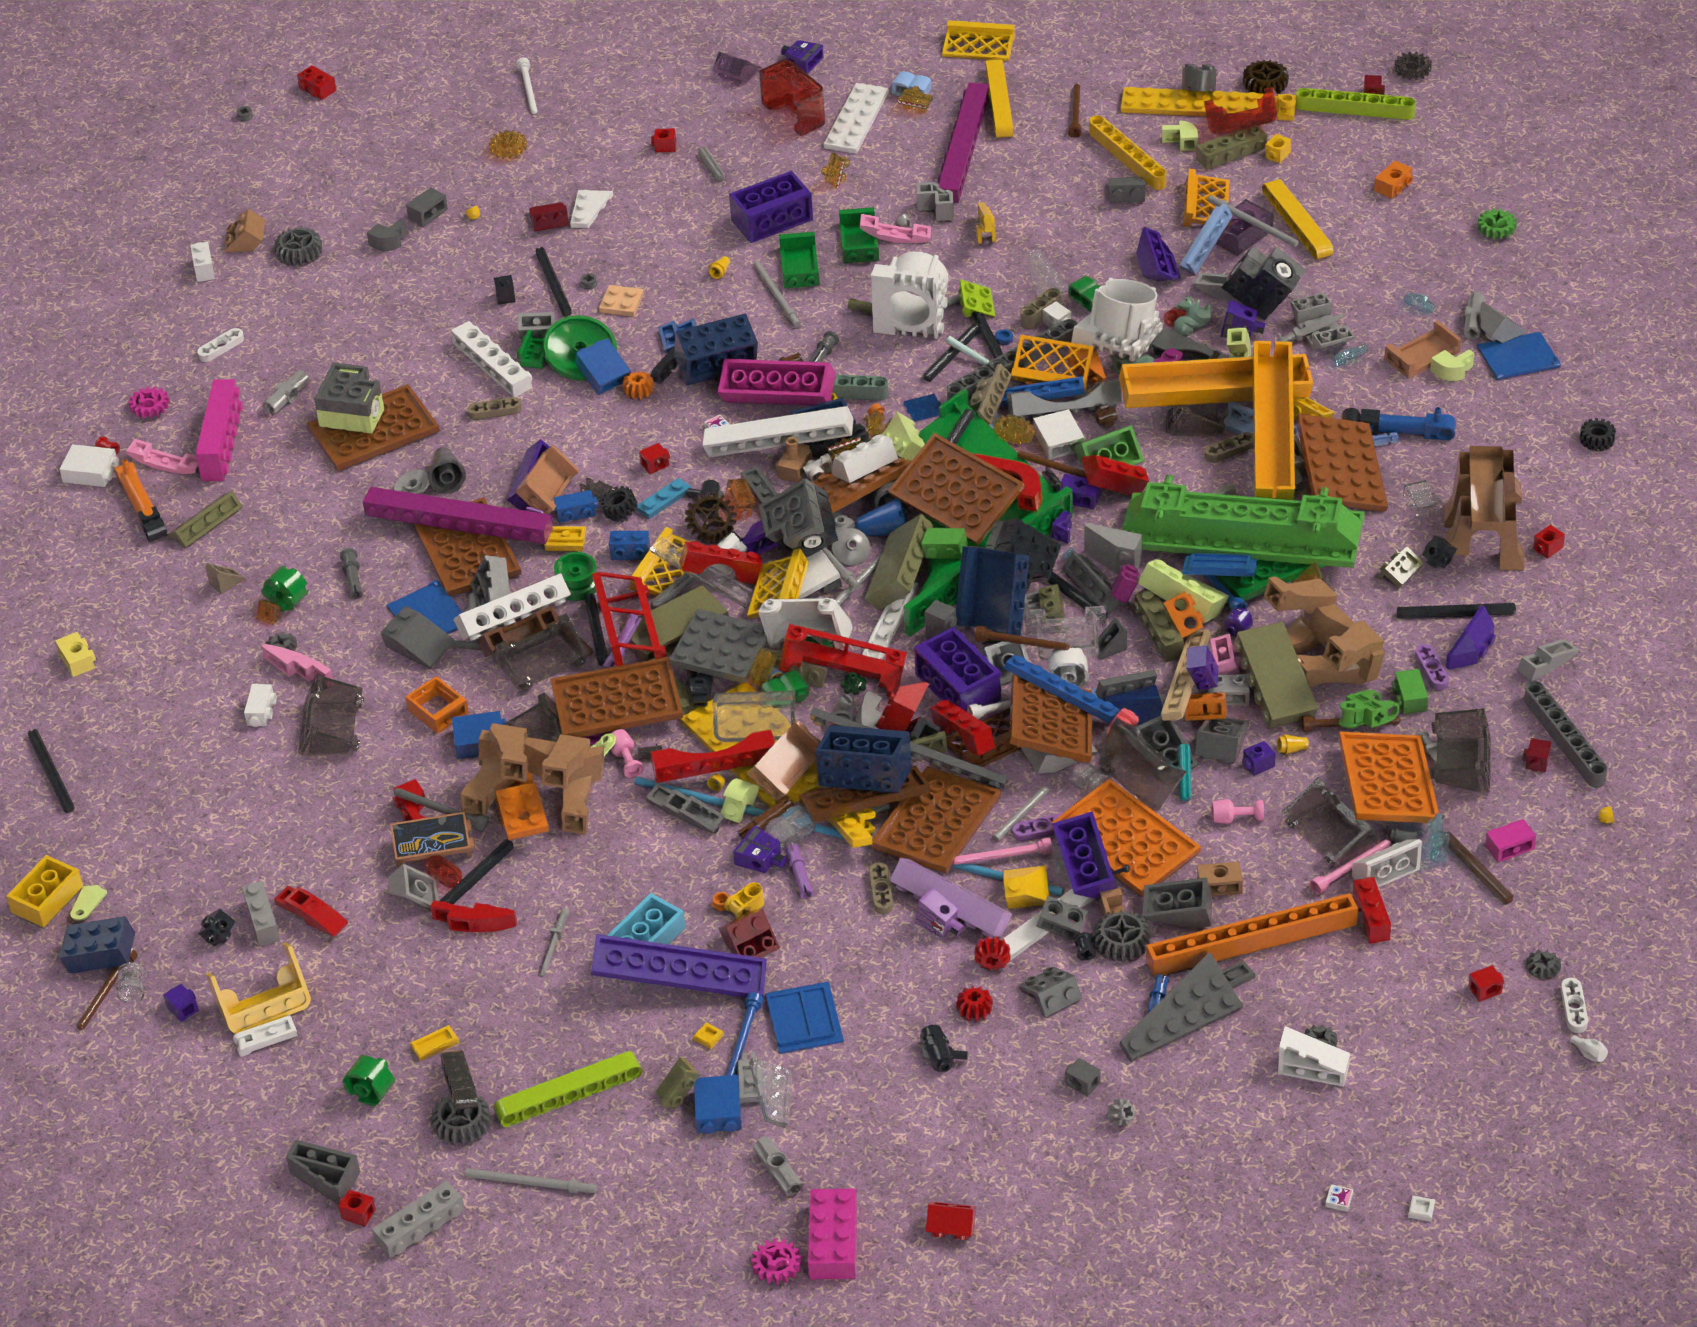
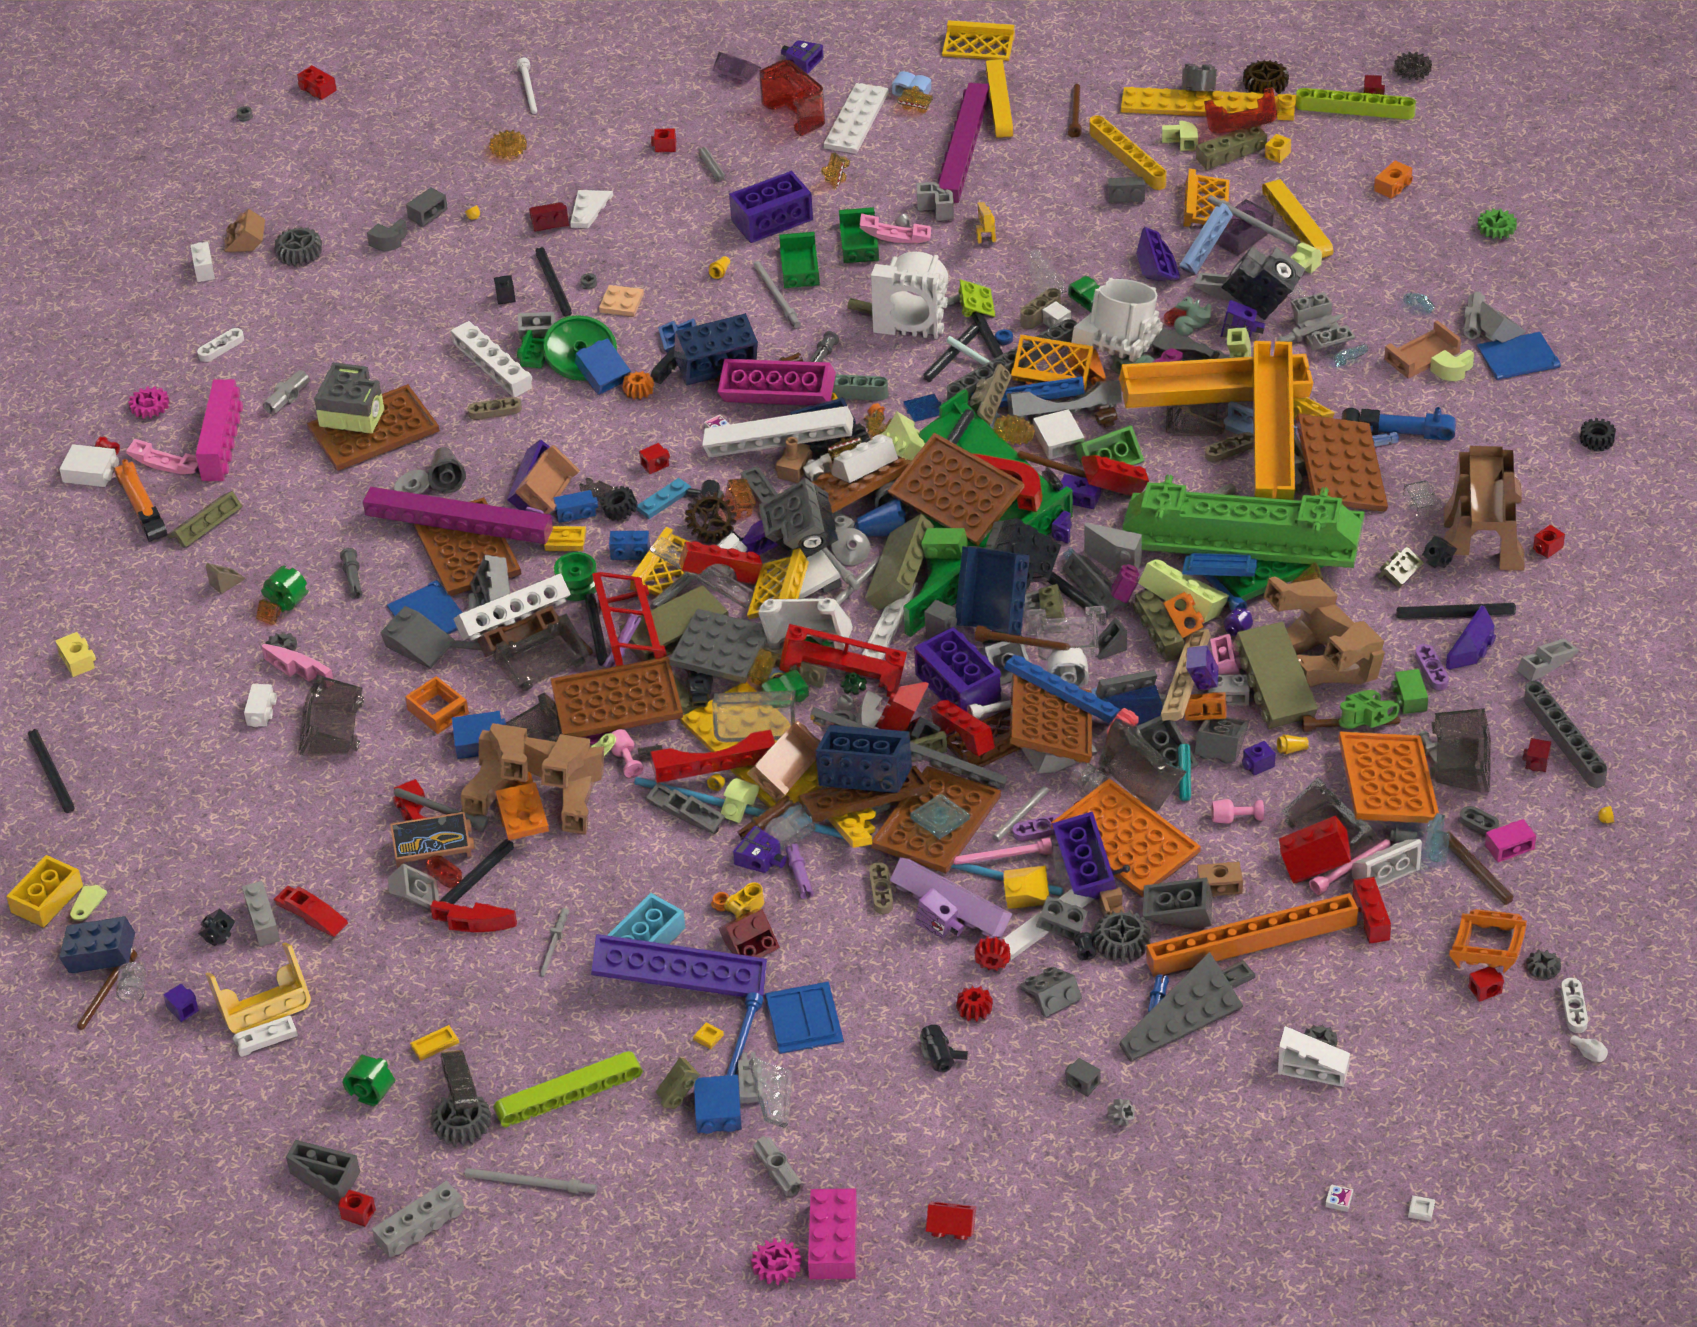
(940, 816): none -> clear light blue plate
(1307, 257): none -> yellowish green brick
(1315, 849): none -> red slope
(1480, 820): none -> dark grey plate
(1494, 958): none -> orange wedge

